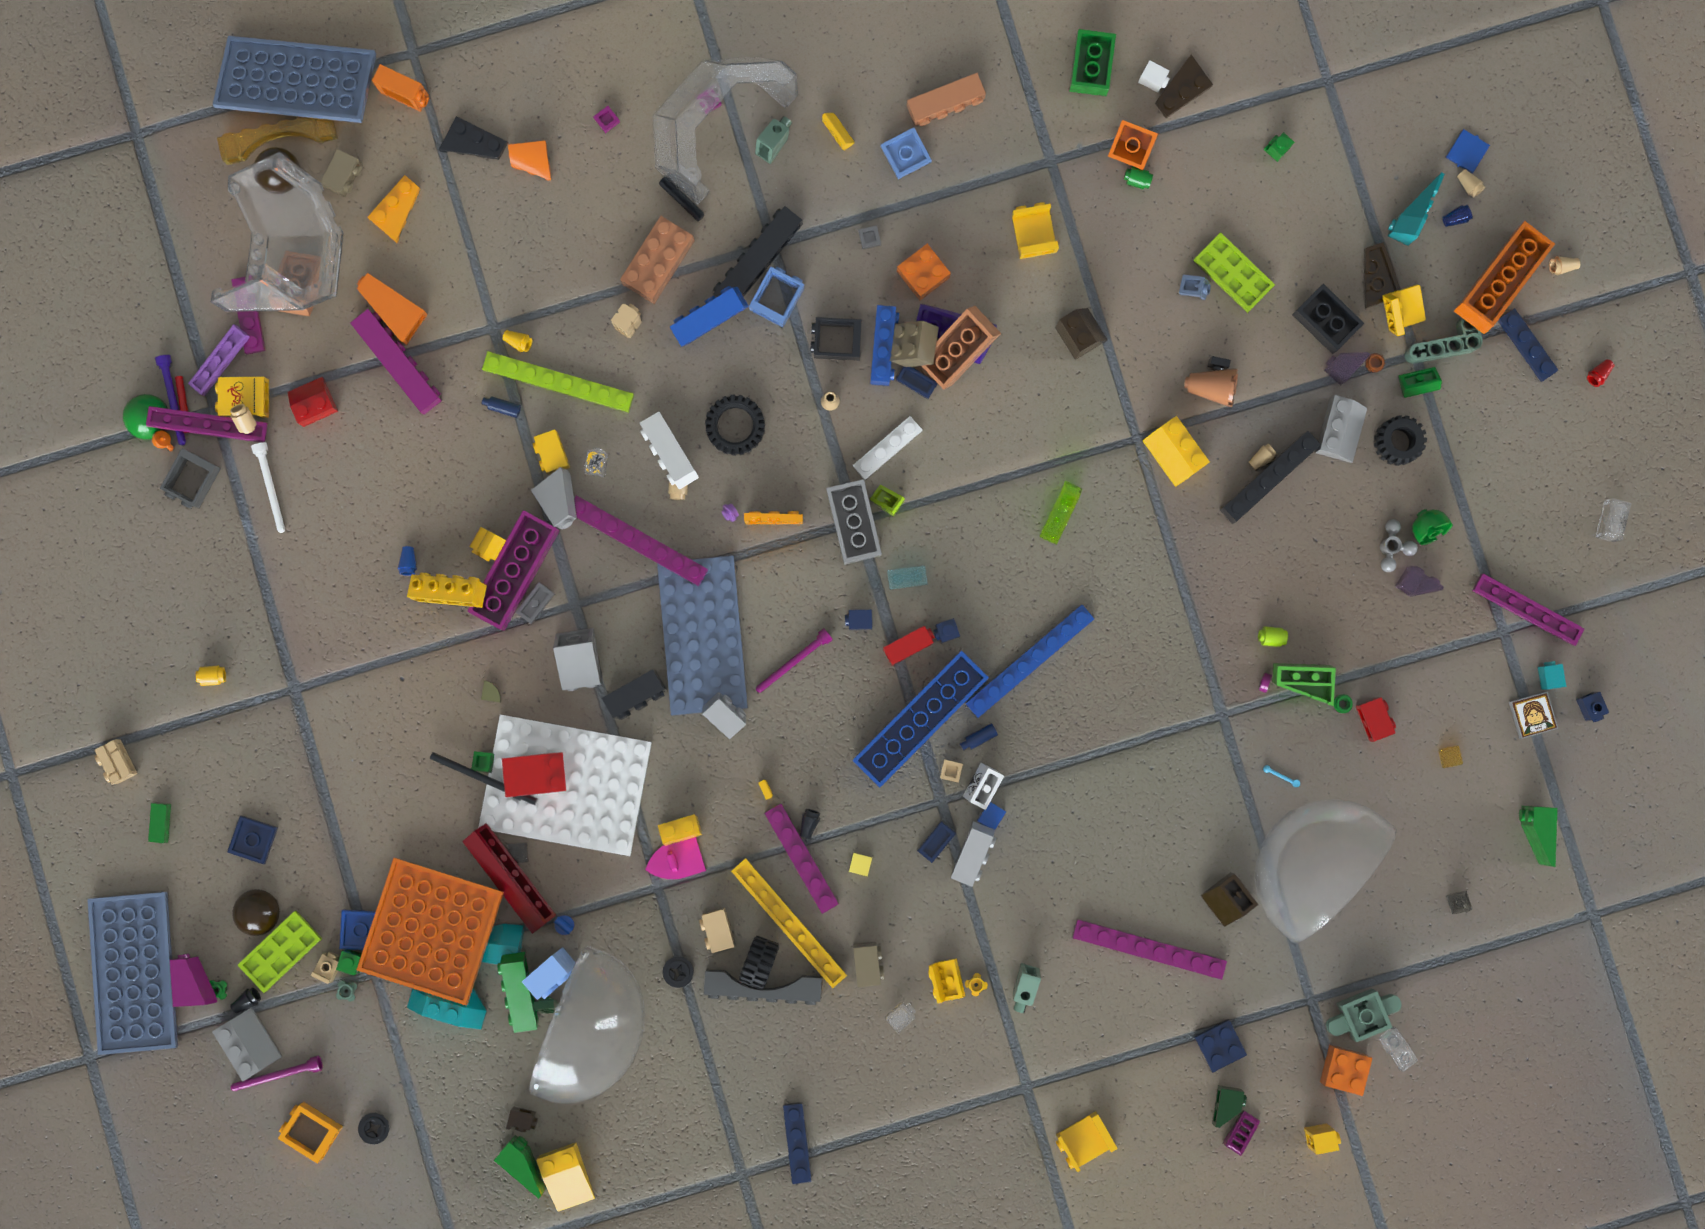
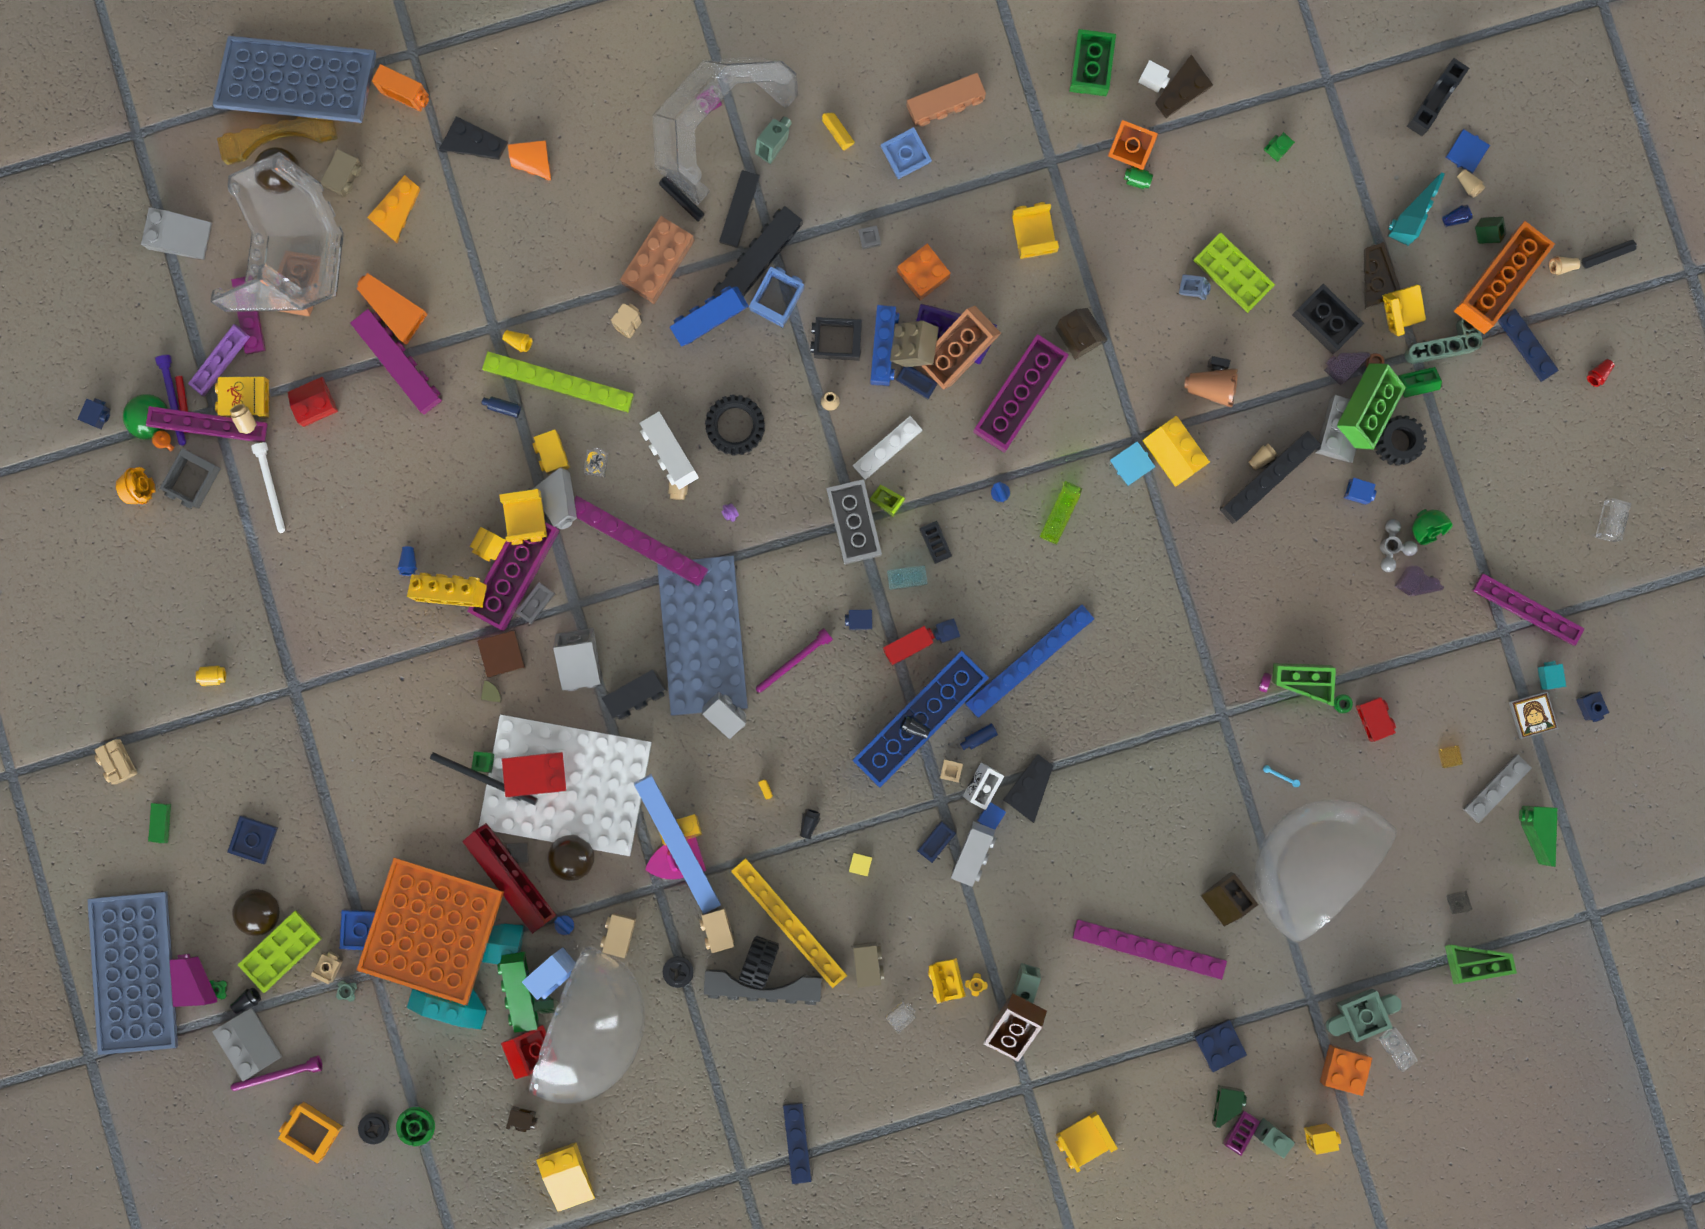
(94, 413): none -> dark blue brick
(135, 486): none -> light orange cone
(176, 234): none -> light grey slope
(349, 962): green brick -> none
(415, 1126): none -> green cone
(501, 653): none -> reddish brown tile
(520, 1164): green slope -> none
(523, 1051): none -> red slope
(524, 516): none -> yellow panel
(570, 858): none -> dark brown piece
(606, 119): magenta plate -> none
(618, 935): none -> tan brick
(677, 843): none -> medium blue tile
(739, 209): none -> black tile
(773, 517): light orange wing -> none
(801, 858): magenta plate -> none
(913, 726): none -> black cone
(923, 530): none -> black slope
(1000, 492): none -> blue plate
(1015, 1027): none -> reddish brown brick
(1020, 393): none -> magenta brick
(1029, 788): none -> black wing
(1132, 463): none -> medium azure piece
(1273, 636): lime brick -> none
(1274, 1138): none -> sand green torso
(1360, 491): none -> blue brick
(1371, 406): none -> bright green brick
(1437, 97): none -> black arch
(1476, 964): none -> bright green wedge
(1490, 230): none -> dark green panel
(1497, 788): none -> light grey plate
(1609, 254): none -> black axle

